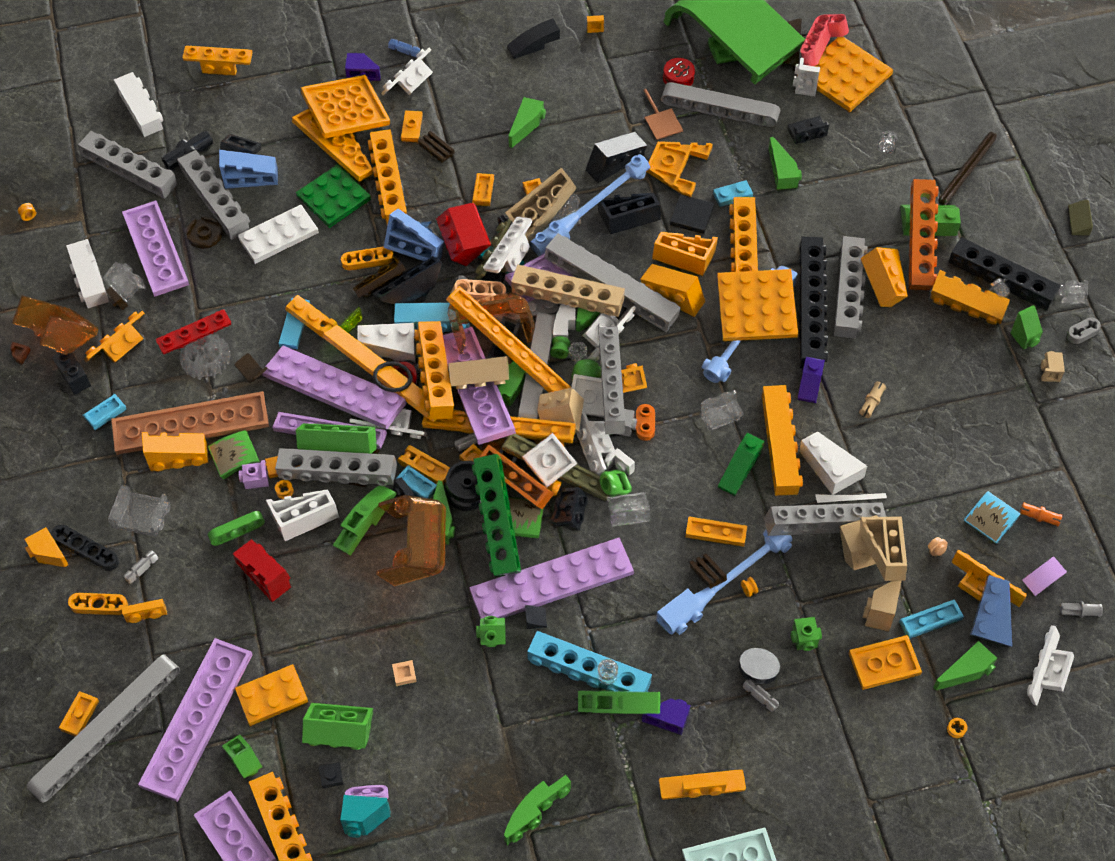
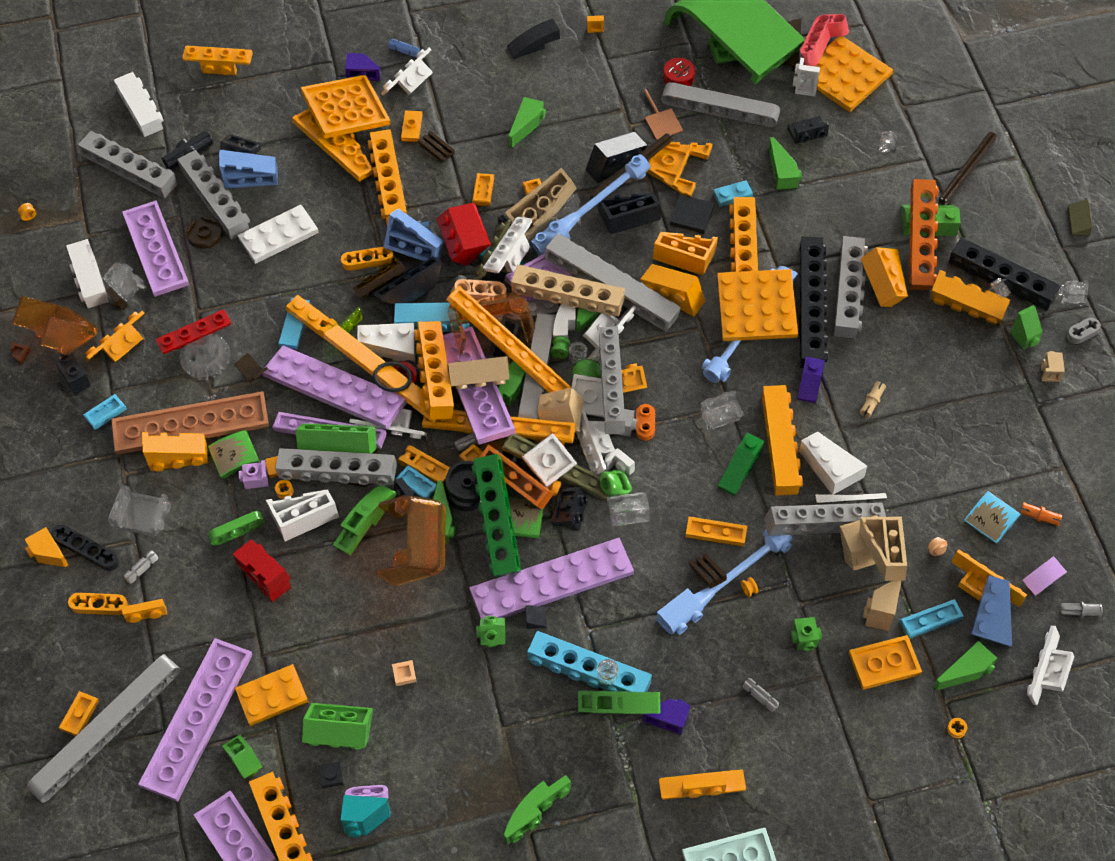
(333, 196): green plate -> none
(648, 153): none -> dark brown axle
(759, 665): tile -> none

